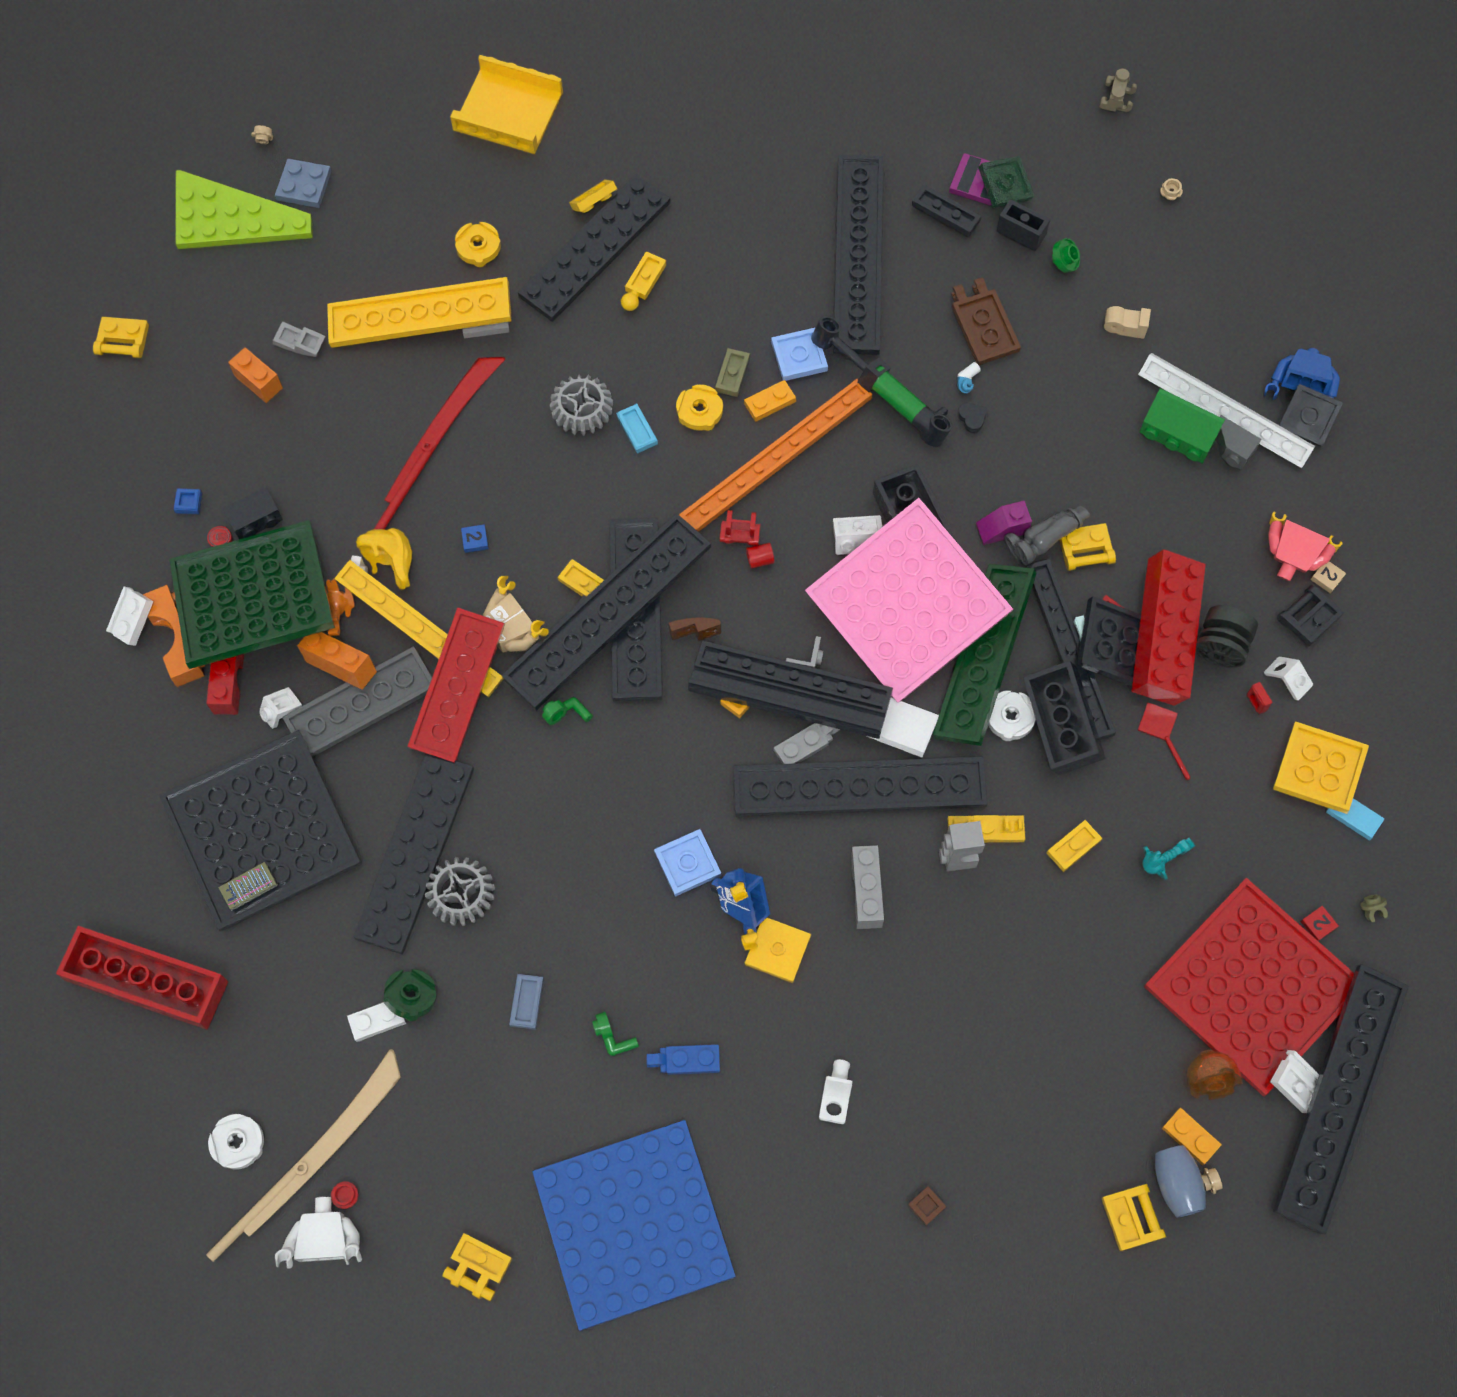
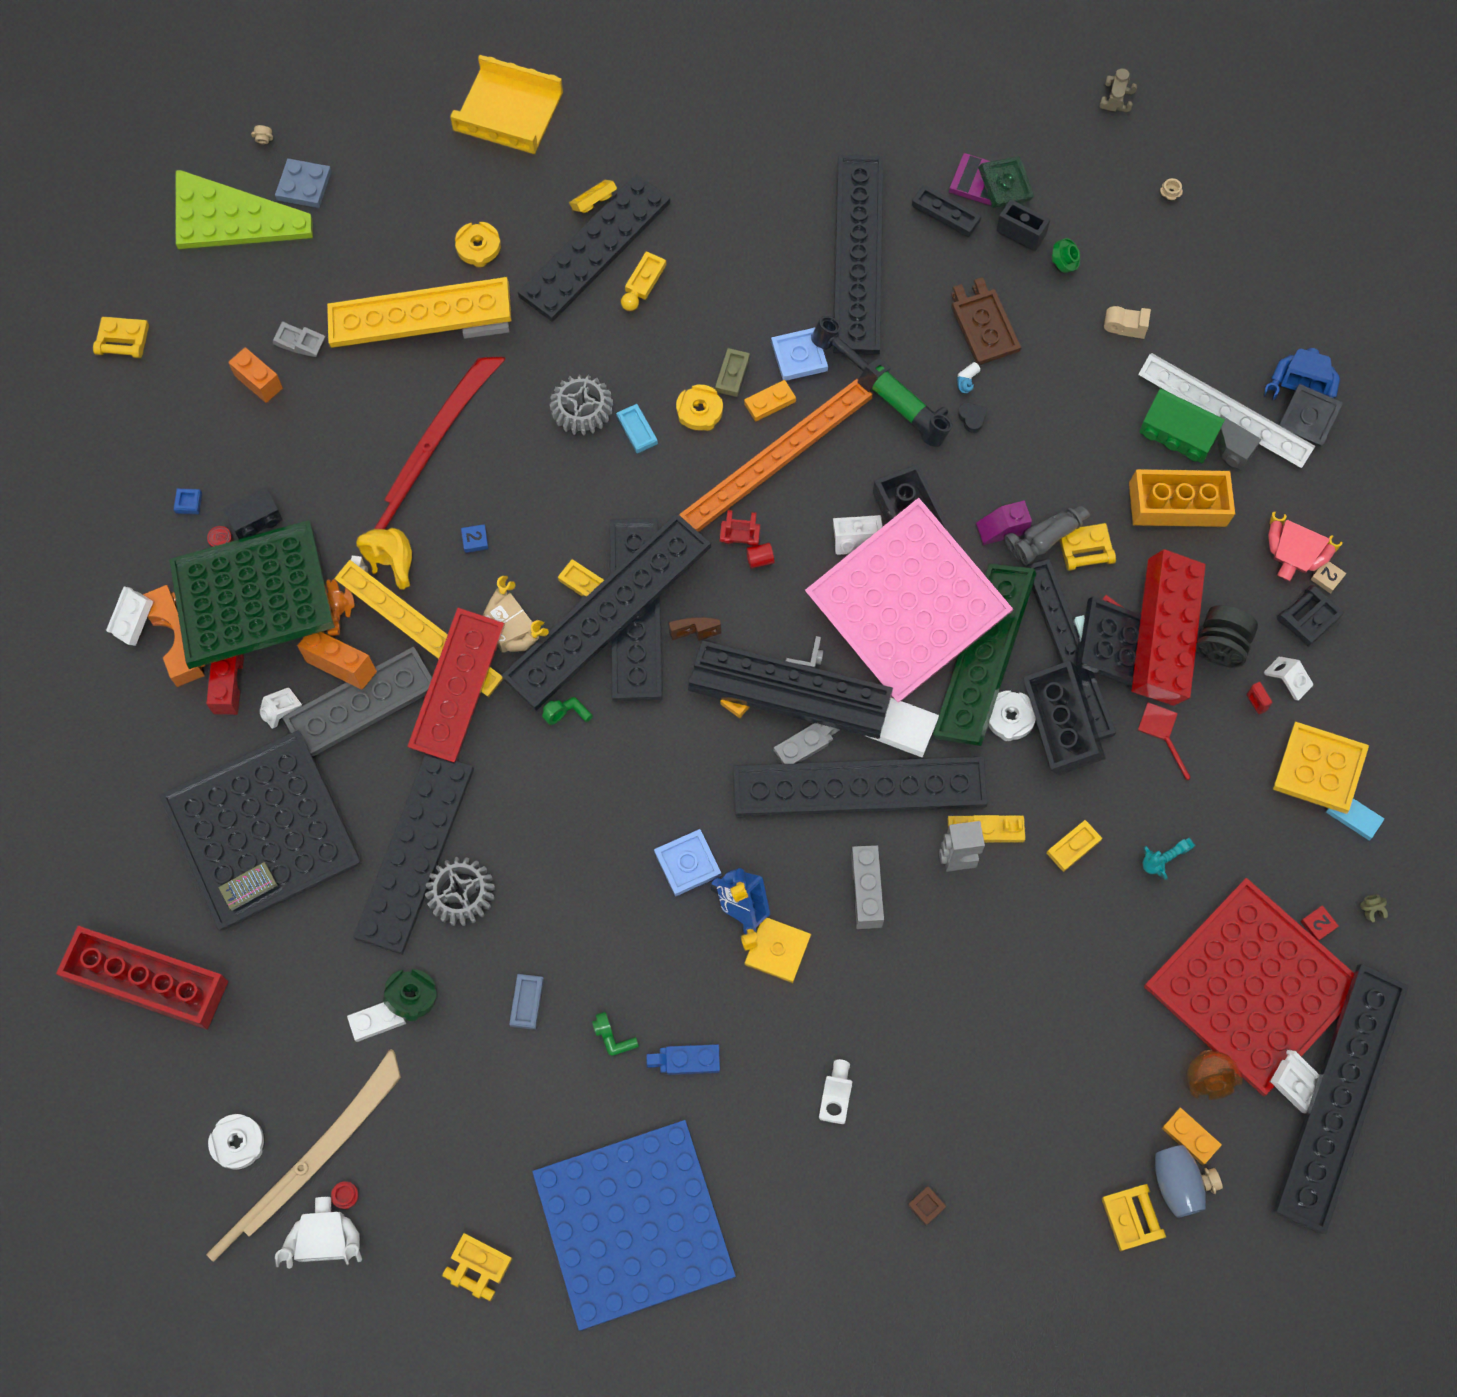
(1181, 498): none -> light orange brick

